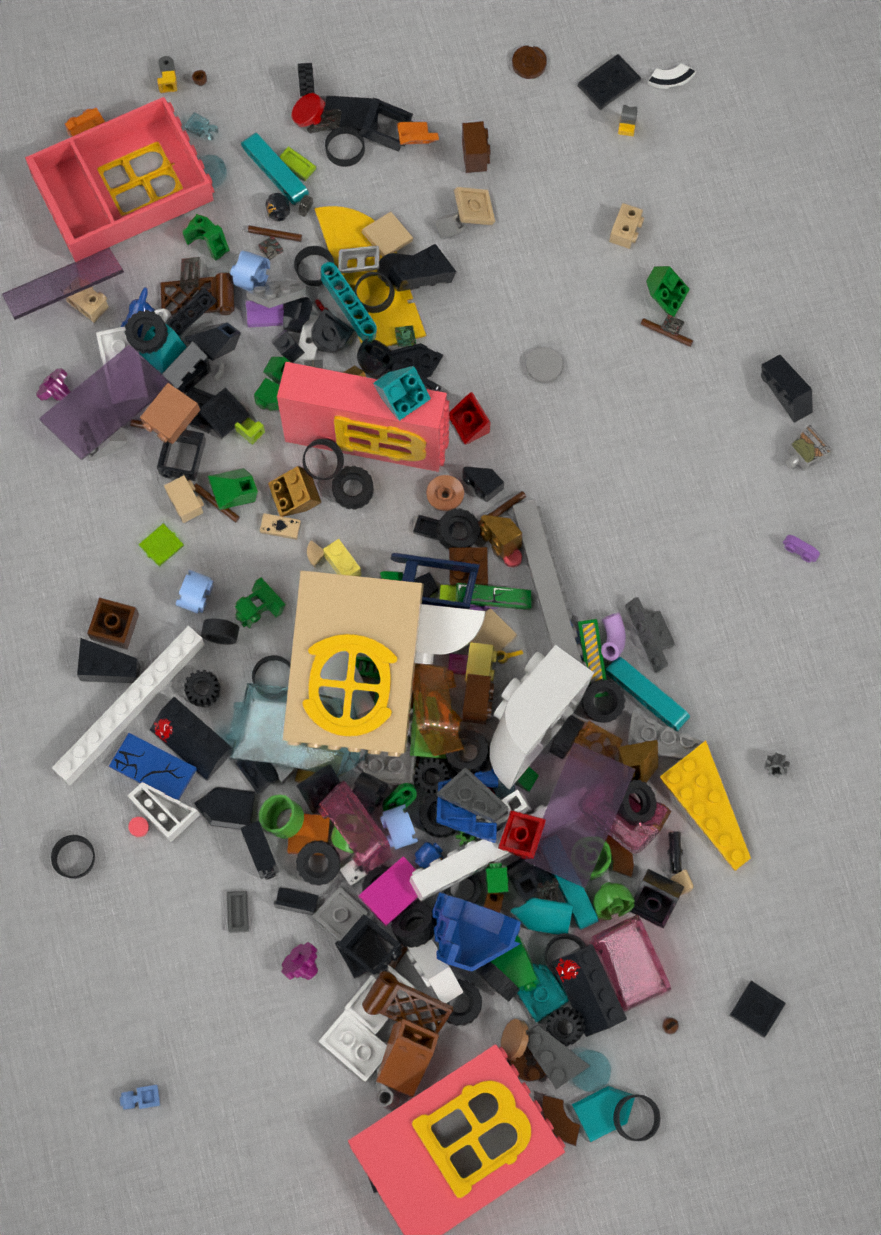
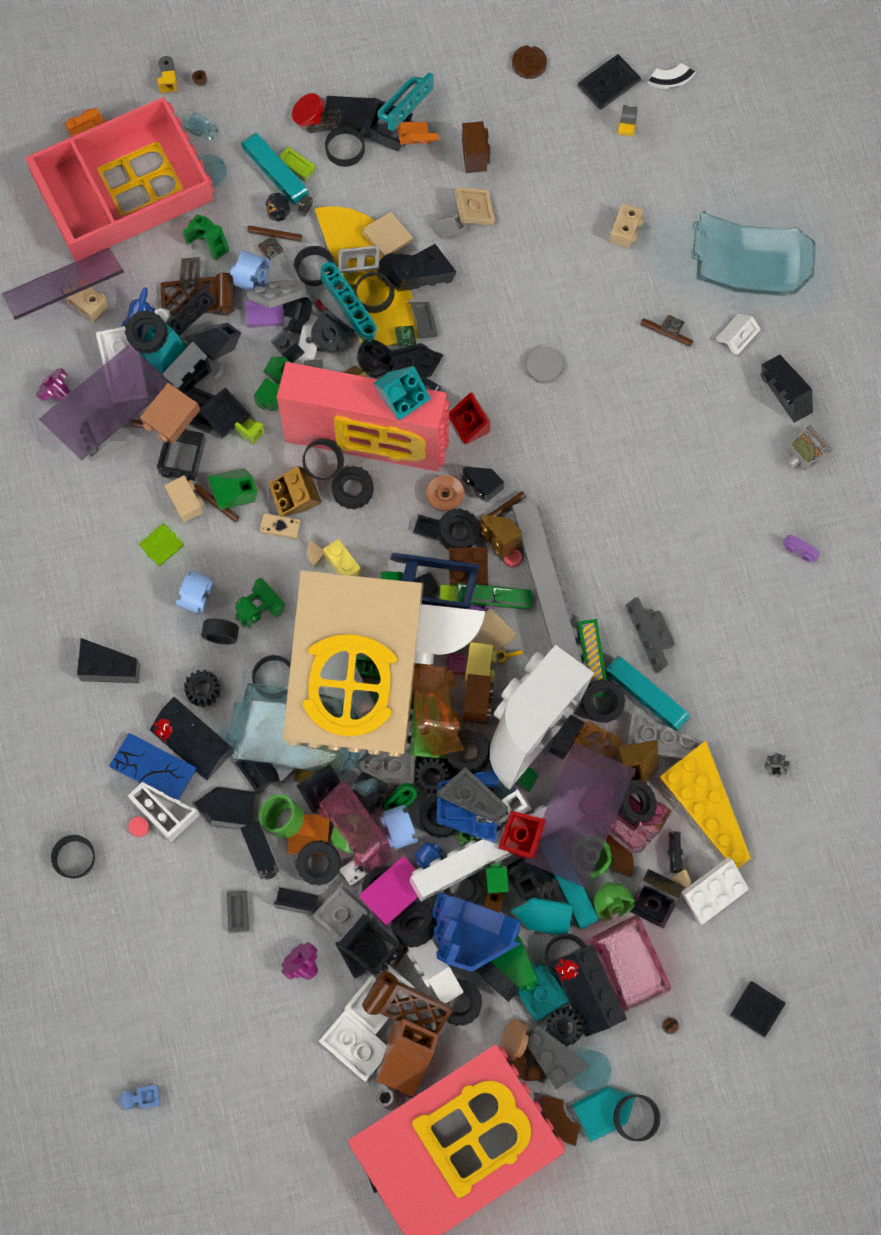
(113, 623): reddish brown brick -> none
(128, 706): white brick -> none
(306, 79): black tyre -> none
(365, 787): none -> clear light blue slope
(409, 103): none -> teal piece
(424, 320): none -> dark grey tile
(615, 636): lavender cylinder -> none
(667, 289): green slope -> none
(715, 890): none -> white plate
(739, 332): none -> white panel
(752, 257): none -> clear light blue windscreen

